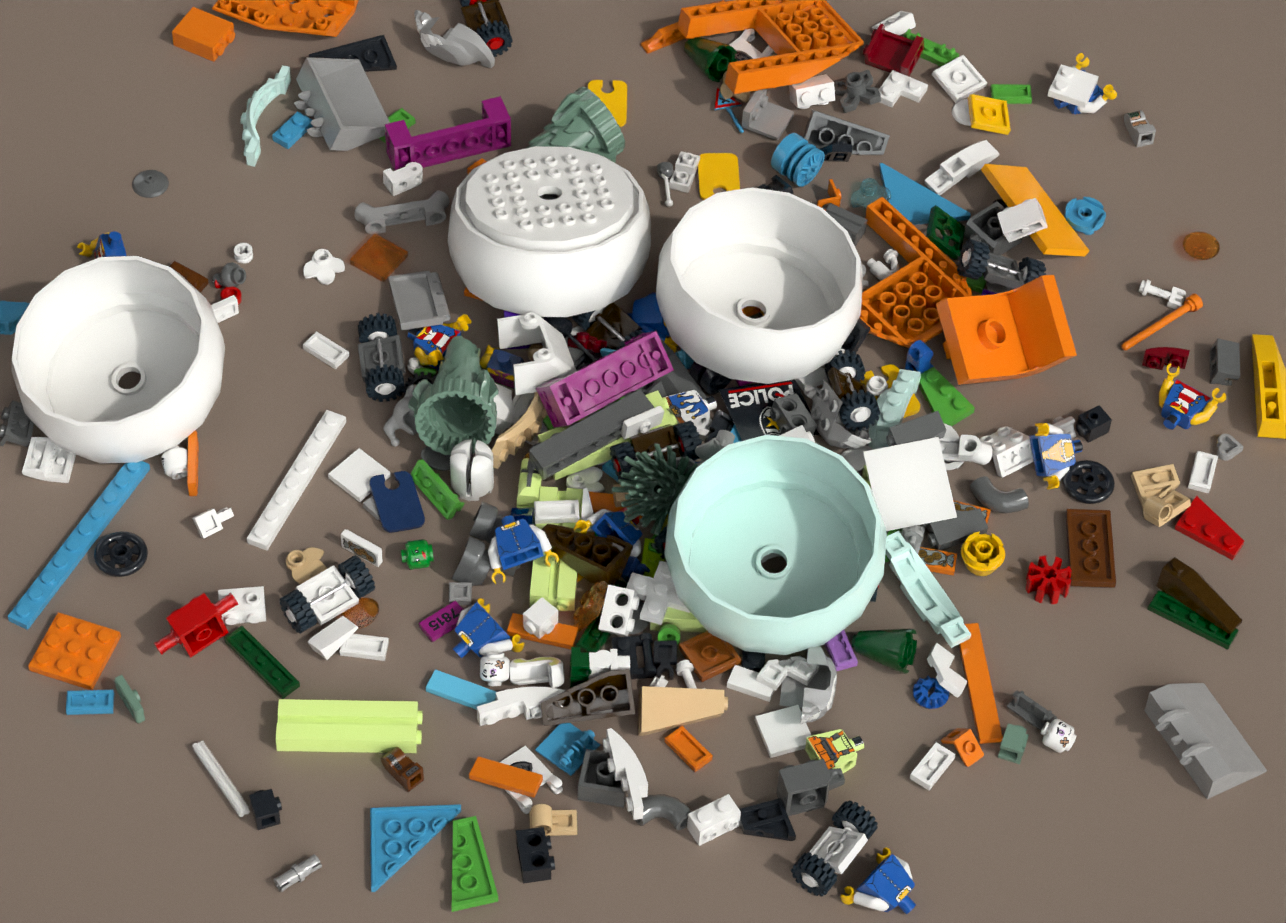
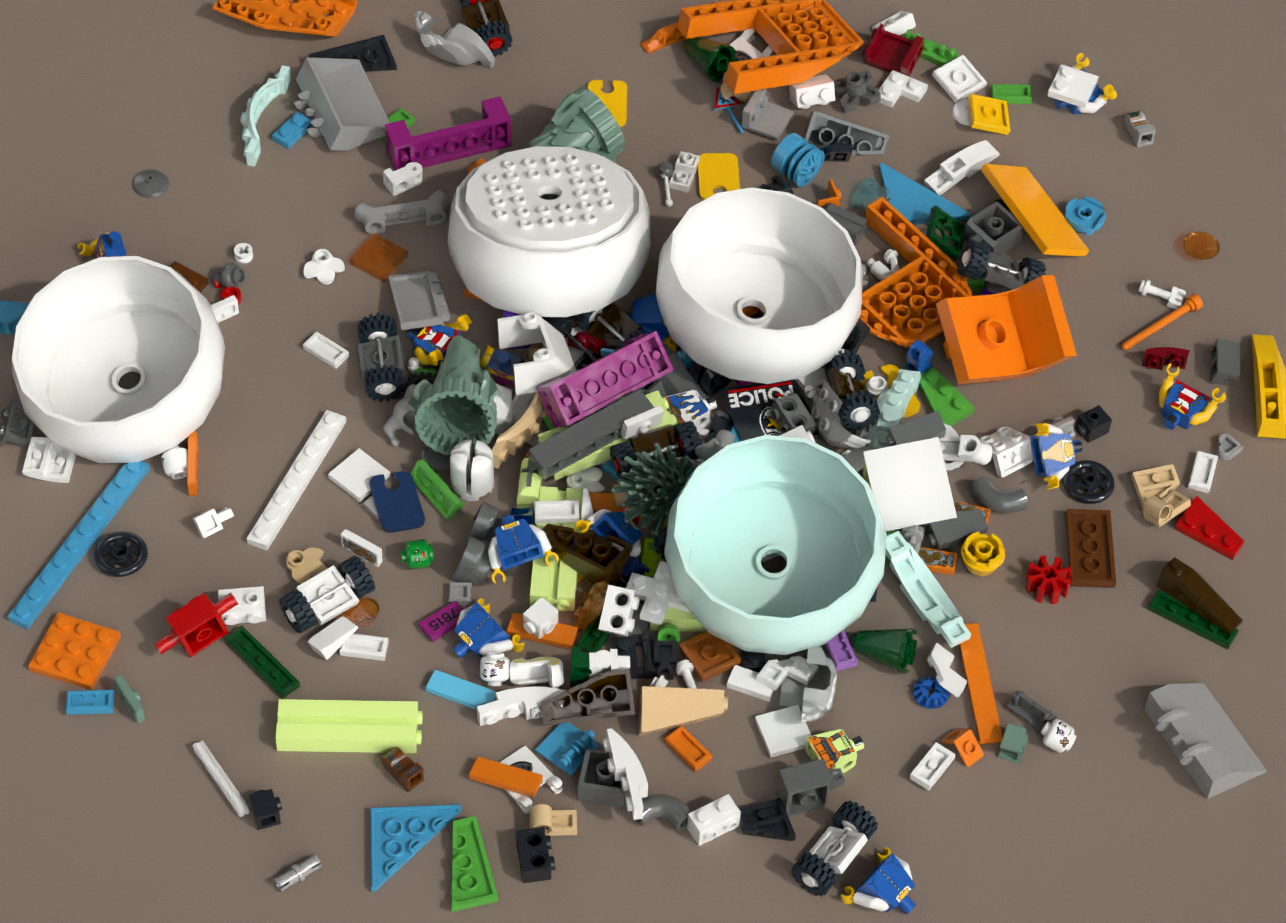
(203, 34): orange brick -> none
(1022, 219): white brick -> none

